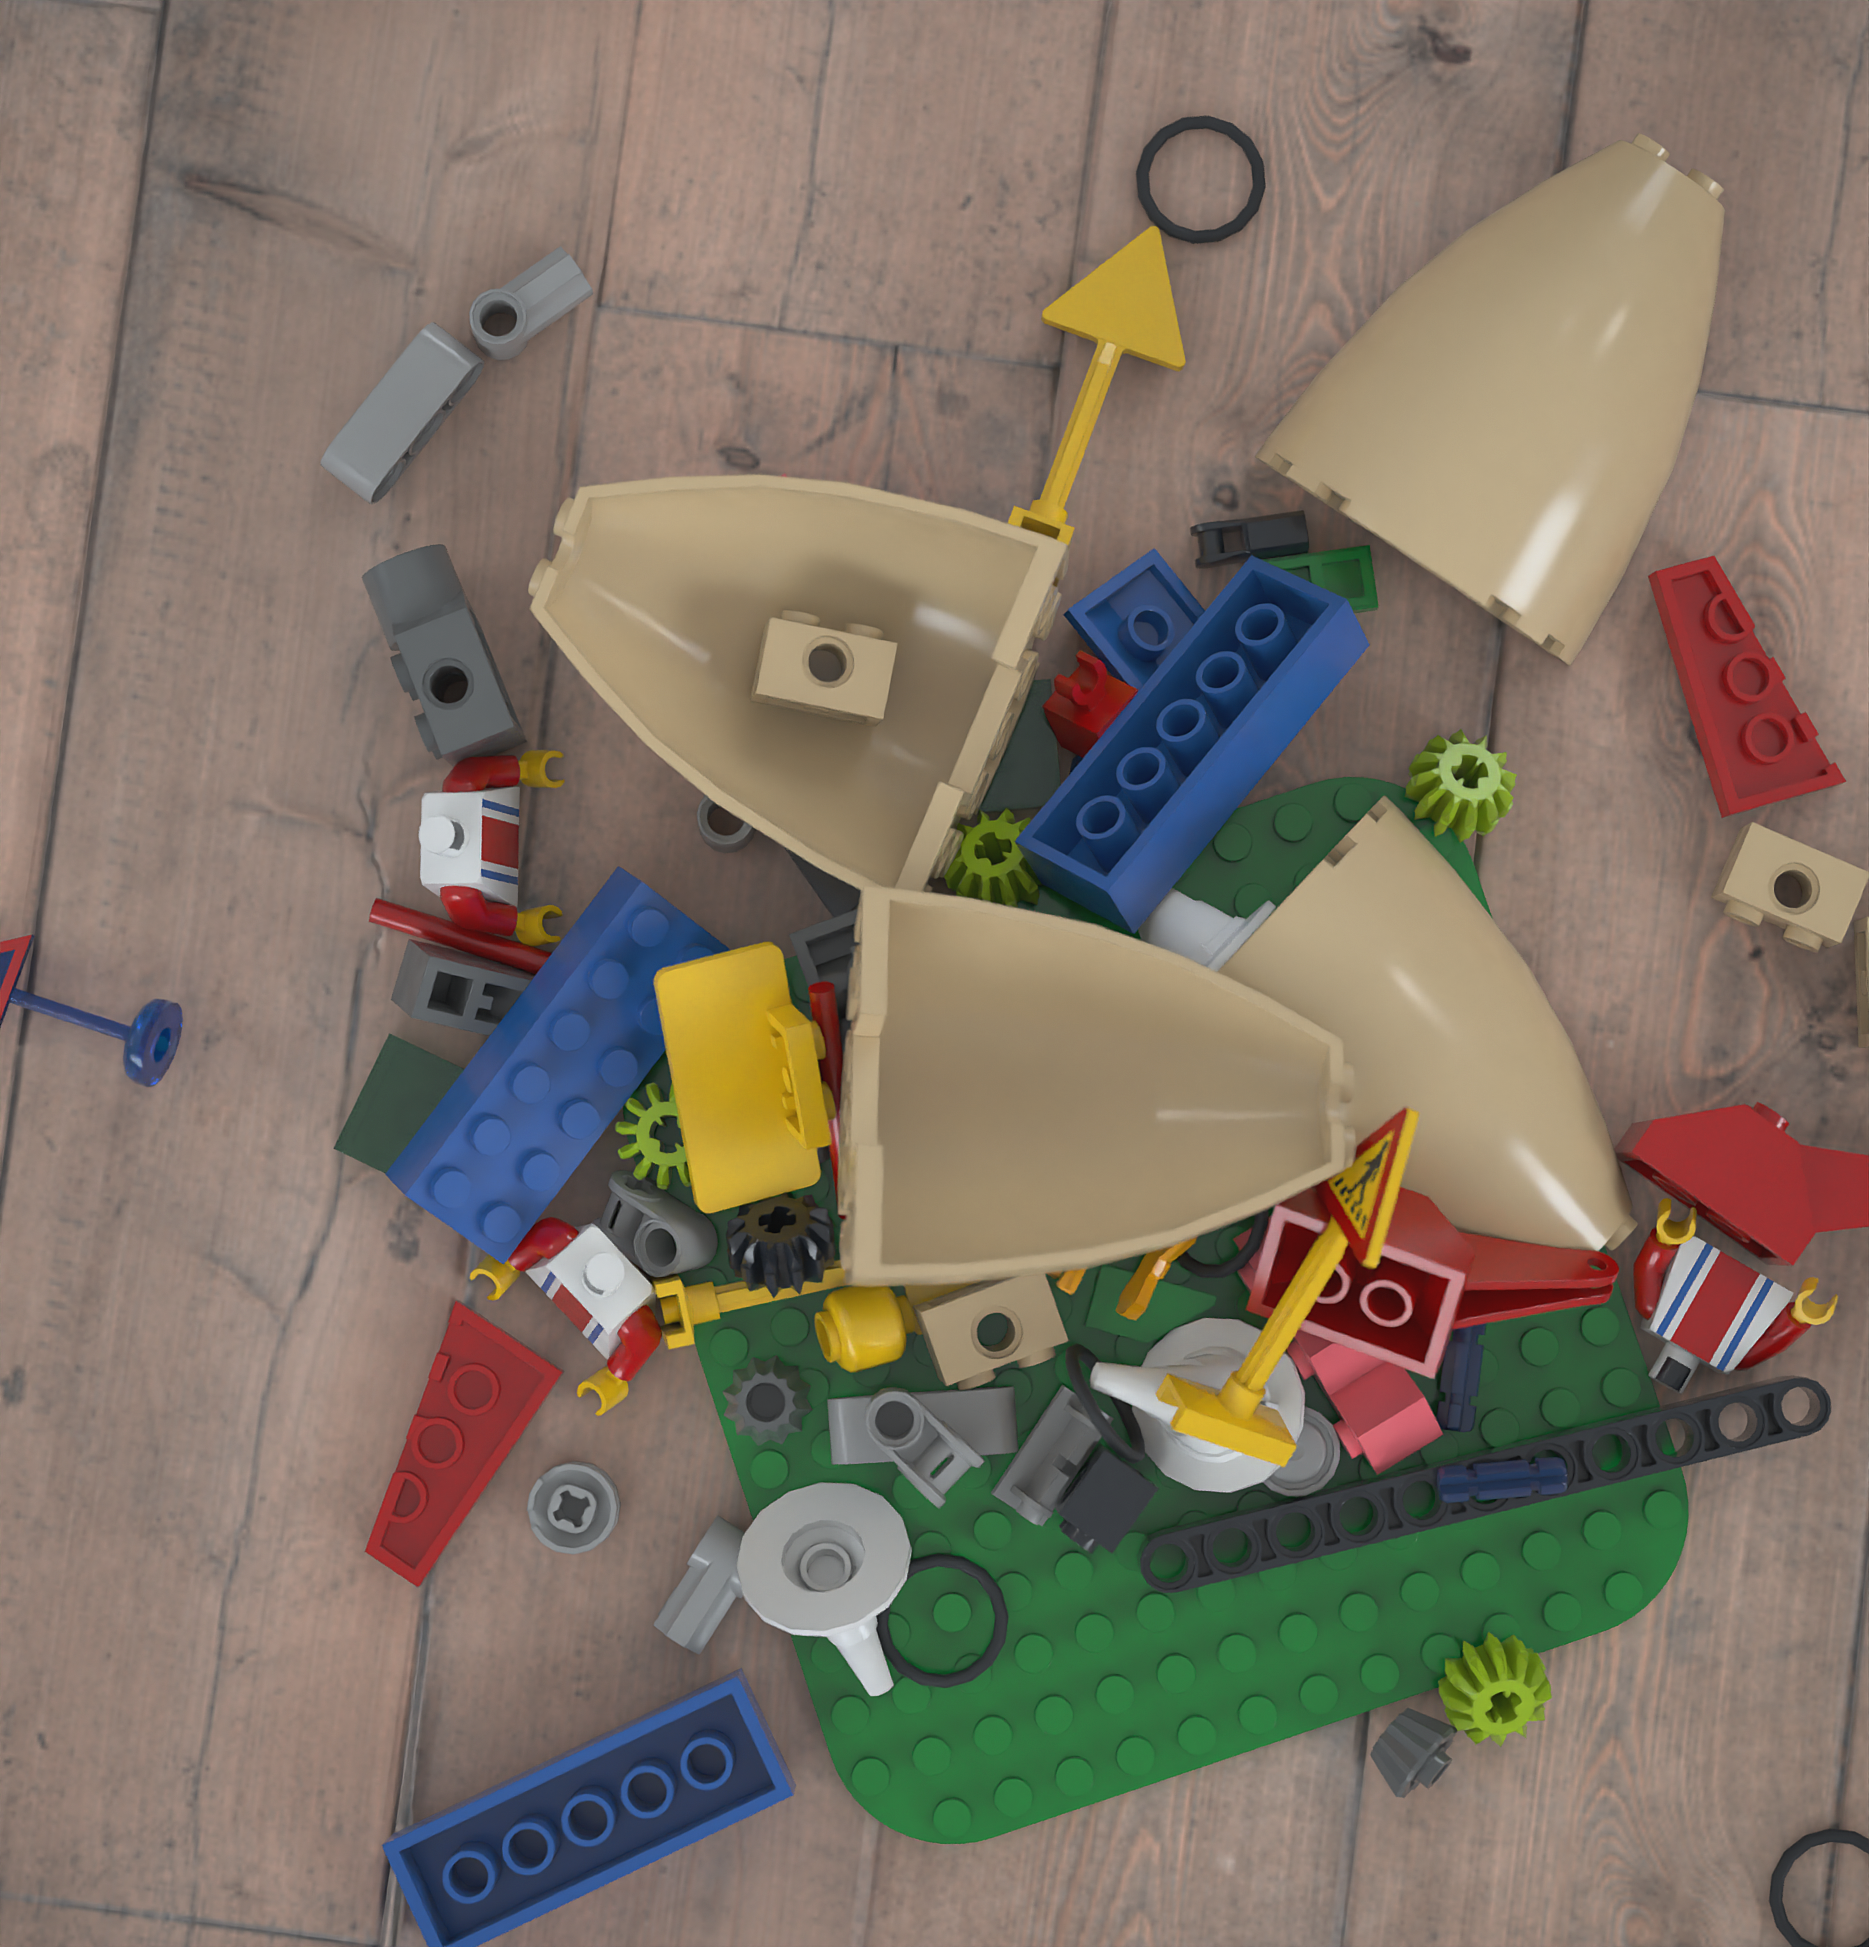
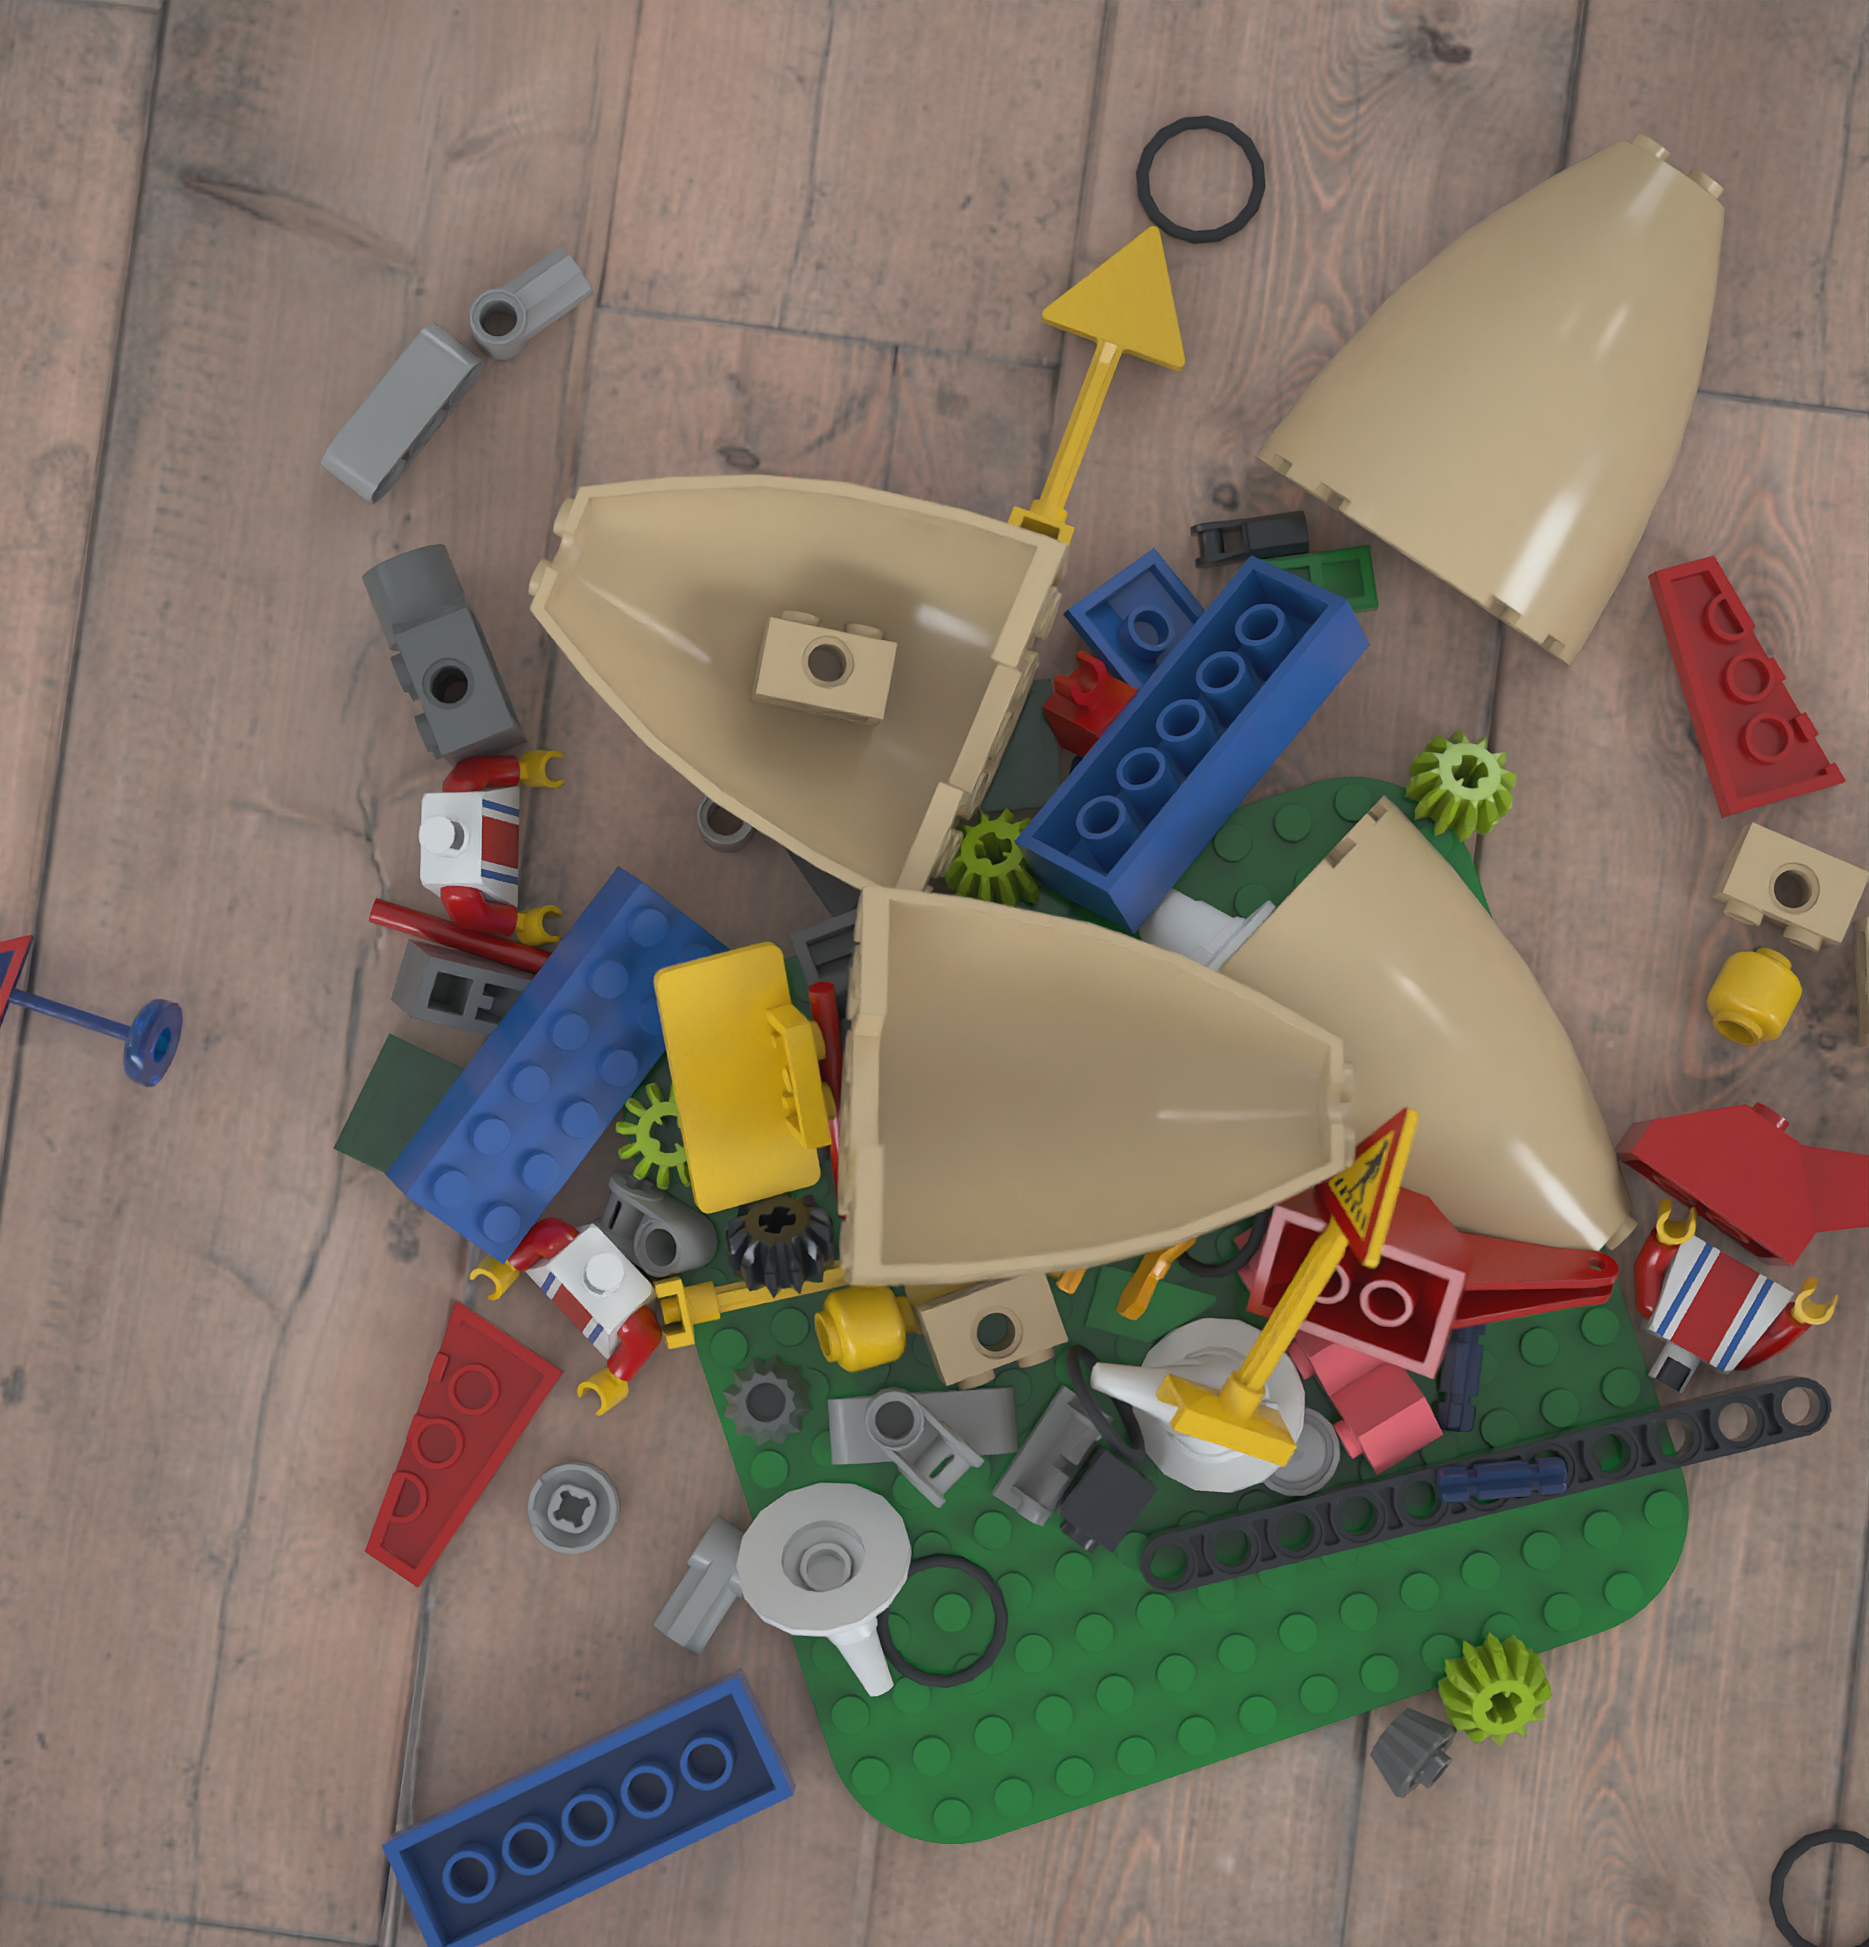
(1754, 996): none -> yellow head

